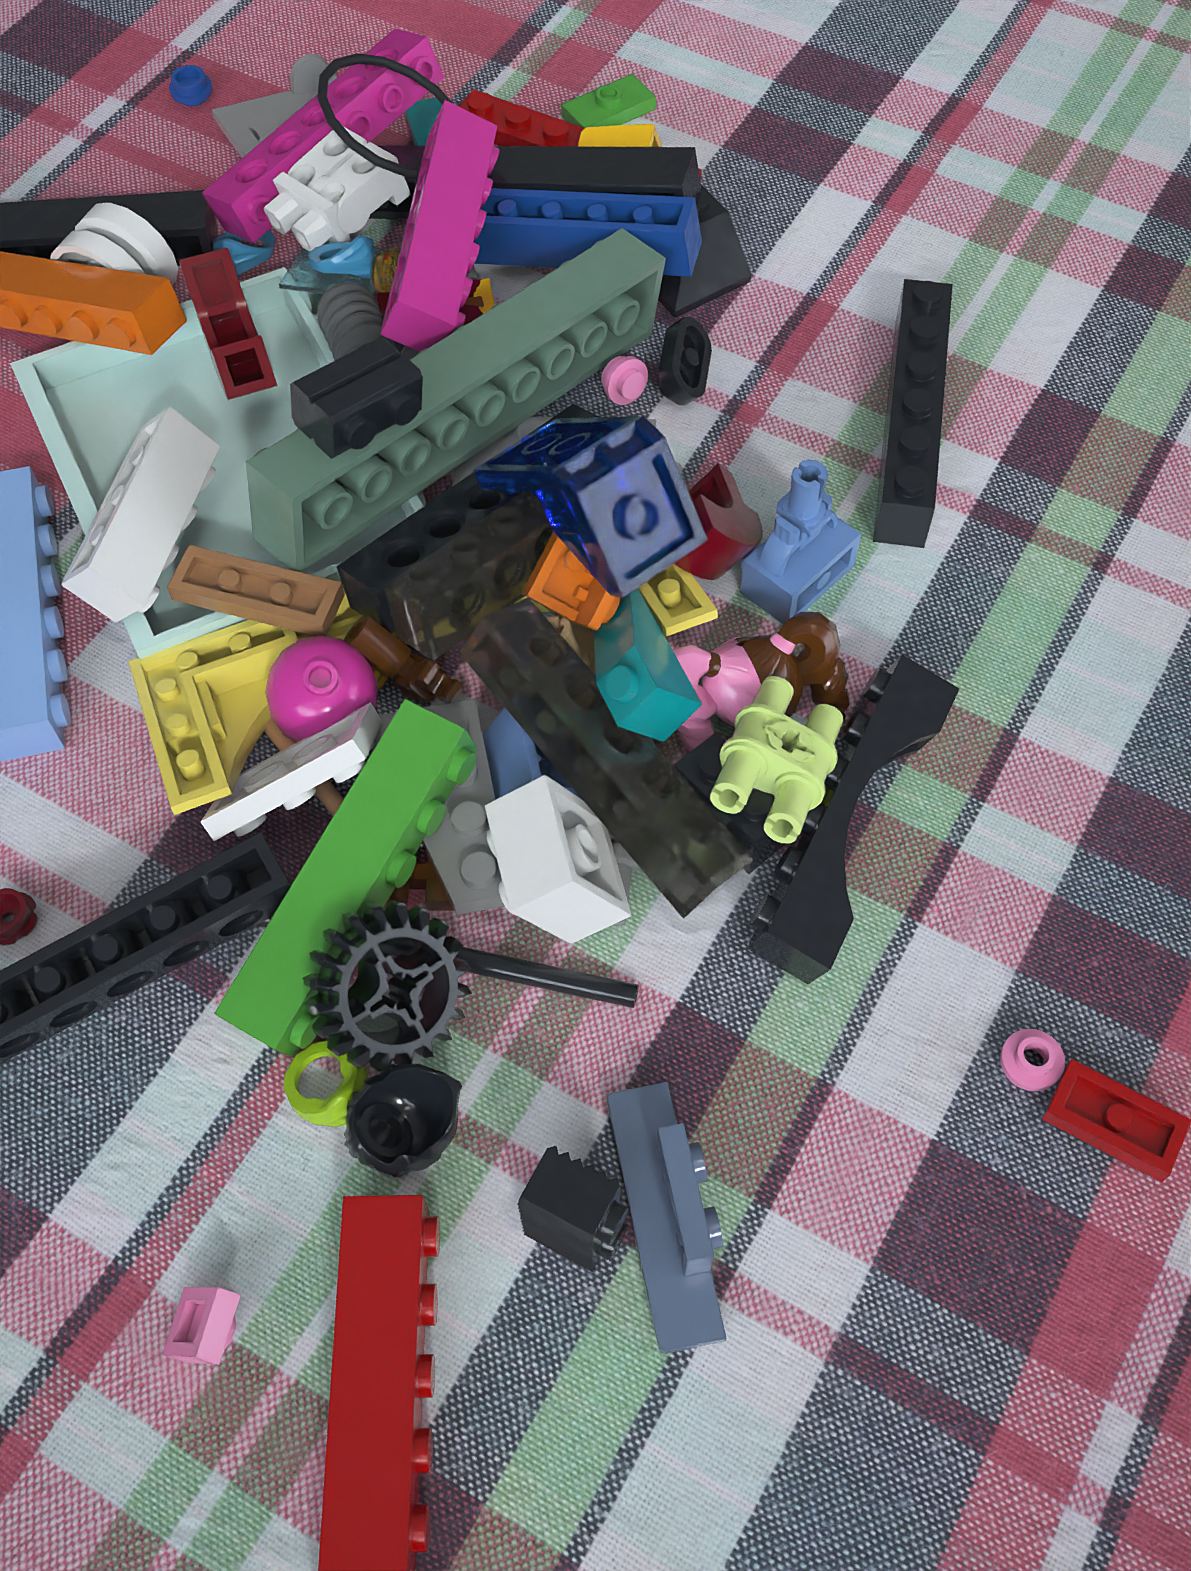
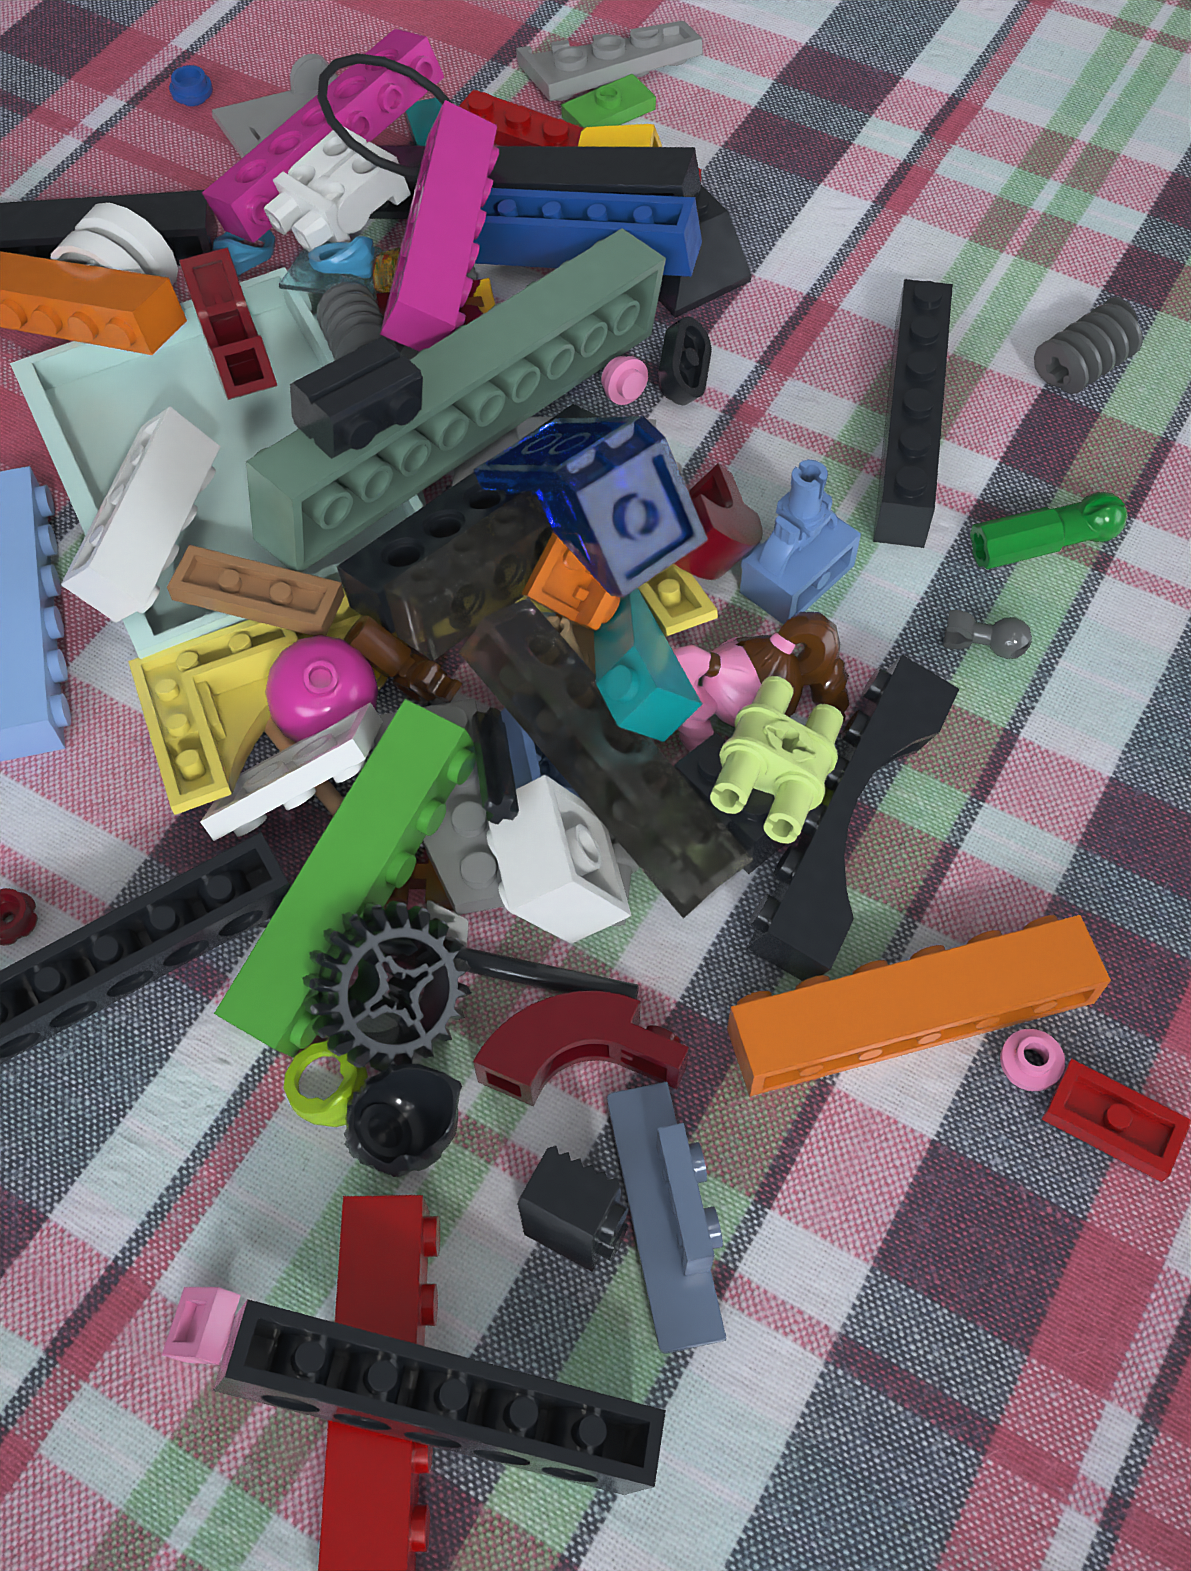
(440, 1399): none -> black brick
(457, 924): none -> white sticker
(494, 766): none -> black axle
(576, 1030): none -> dark red arch
(608, 58): none -> light grey wing
(915, 1003): none -> orange brick
(1006, 638): none -> dark grey arm
(1047, 530): none -> green piece
(1090, 346): none -> dark grey piece

